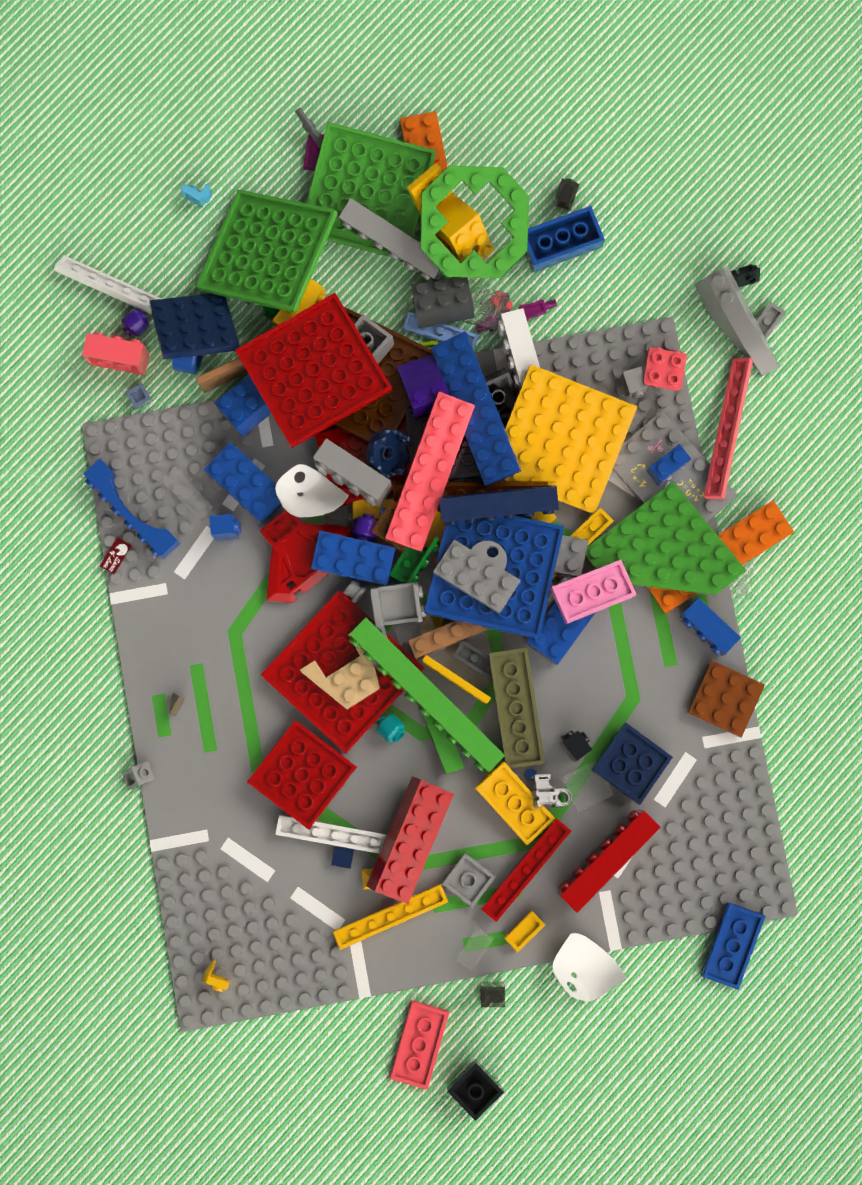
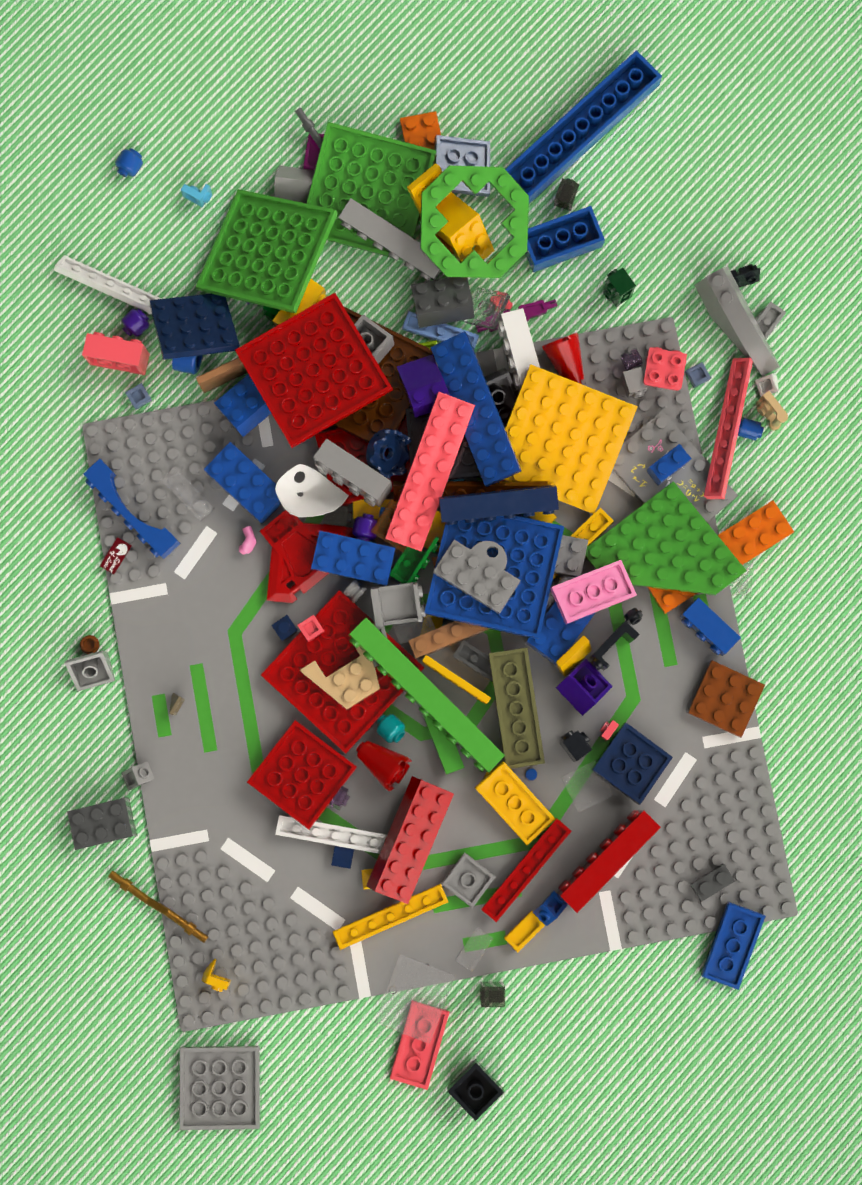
(89, 644): none -> dark orange plate
(90, 670): none -> light grey slope
(101, 823): none -> dark grey brick
(126, 885): none -> pearl gold bar
(128, 162): none -> blue head
(220, 1087): none -> light grey plate
(225, 527): blue brick -> none
(249, 542): none -> bright pink arm
(284, 628): none -> dark blue plate
(293, 183): none -> light grey slope
(310, 628): none -> coral plate
(340, 799): none -> clear purple plate
(383, 763): none -> red cone
(414, 998): none -> clear piece
(463, 153): none -> plate
(546, 795): light grey piece -> none
(550, 908): none -> blue bracket
(566, 357): none -> red cone
(574, 656): none -> yellow tile
(584, 125): none -> blue brick
(584, 687): none -> dark purple slope
(593, 966): white piece -> none
(608, 729): none -> coral plate
(618, 286): none -> dark green brick
(624, 630): none -> black panel
(631, 359): none -> clear purple wheel
(633, 616): none -> black plate
(698, 375): none -> sand blue tile
(712, 882): none -> dark grey plate
(750, 429): none -> blue brick
(766, 384): none -> white slope
(767, 406): none -> tan plate

